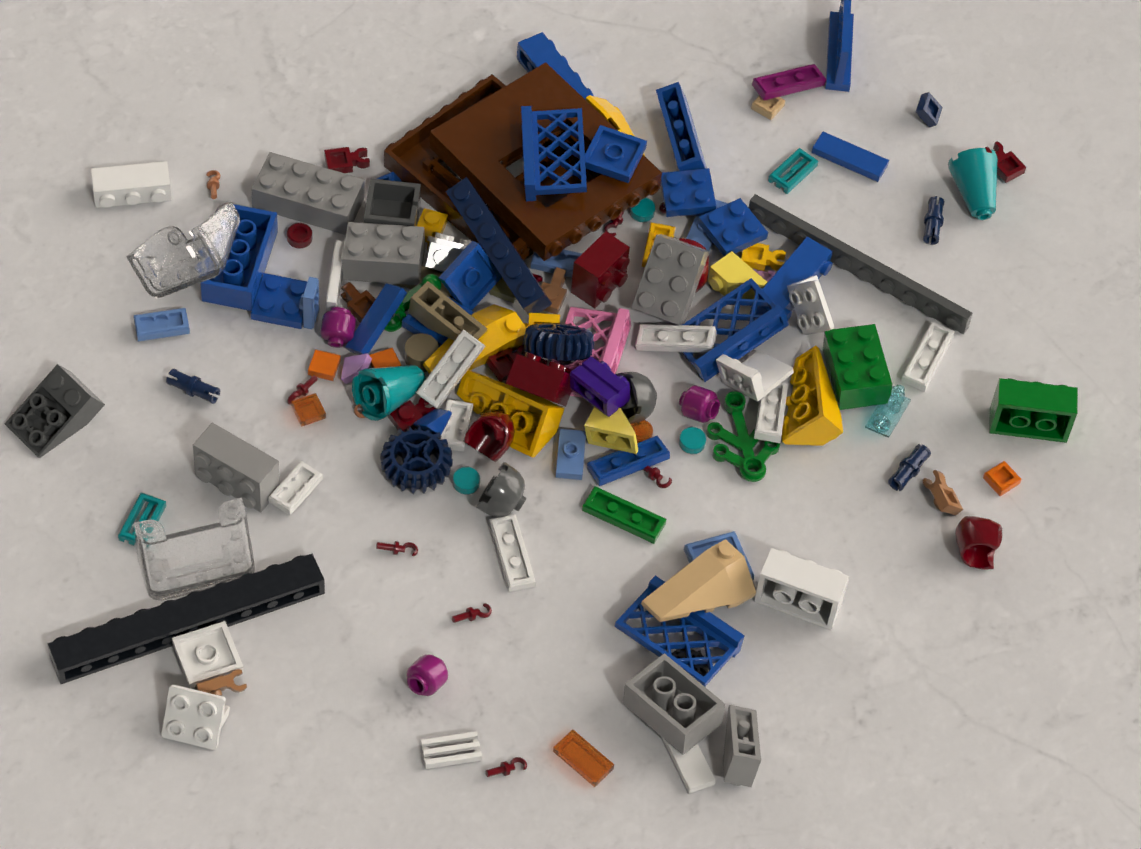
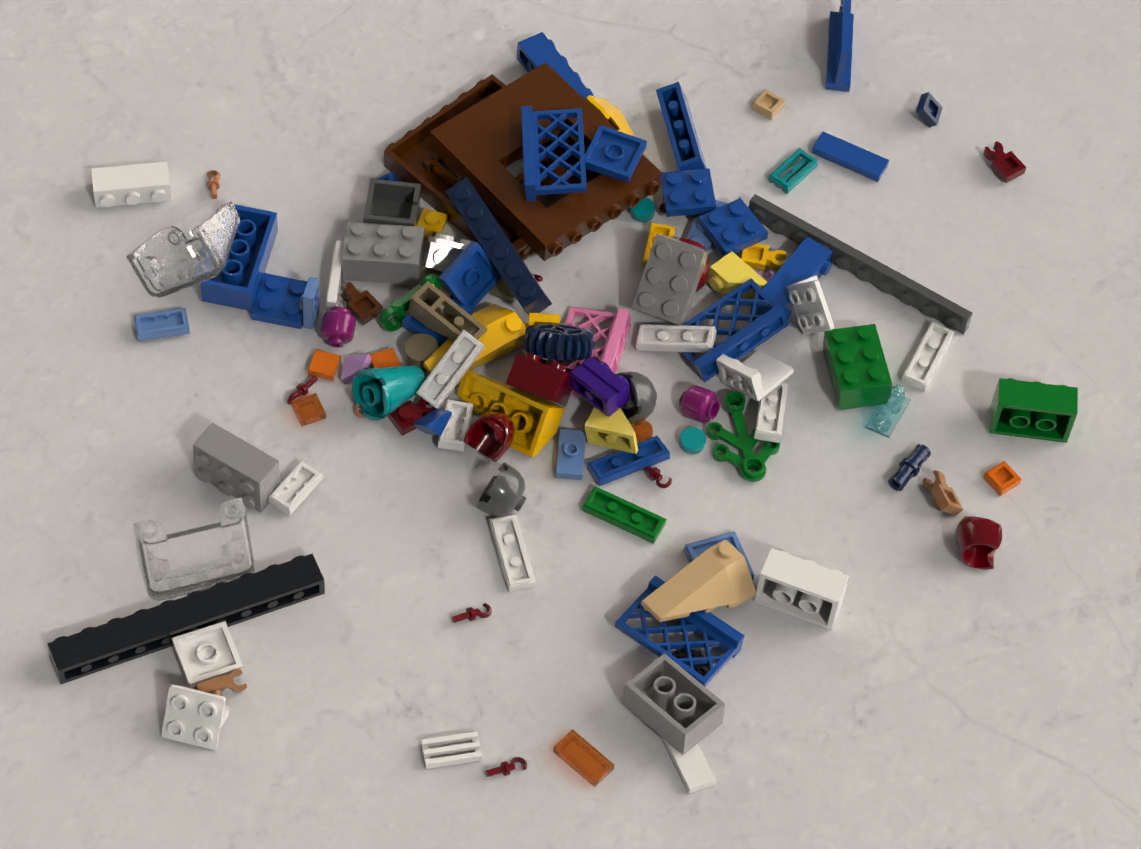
(54, 411): dark grey slope -> none
(161, 505): teal tile -> none
(193, 386): dark blue pin -> none
(299, 235): dark red tile -> none
(308, 193): light grey brick -> none
(343, 160): dark red plate -> none
(376, 319): blue tile -> none
(396, 547): dark red hand -> none
(417, 468): dark blue gear -> none
(427, 675): magenta head -> none
(466, 480): teal tile -> none
(502, 362): dark red plate -> none
(555, 291): medium nougat plate -> none
(564, 260): medium blue plate -> none
(600, 270): dark red brick -> none
(618, 221): dark red hand -> none
(741, 746): light grey slope -> none
(789, 82): magenta tile -> none
(812, 407): yellow wedge -> none
(933, 220): dark blue pin -> none
(977, 180): teal cone -> none

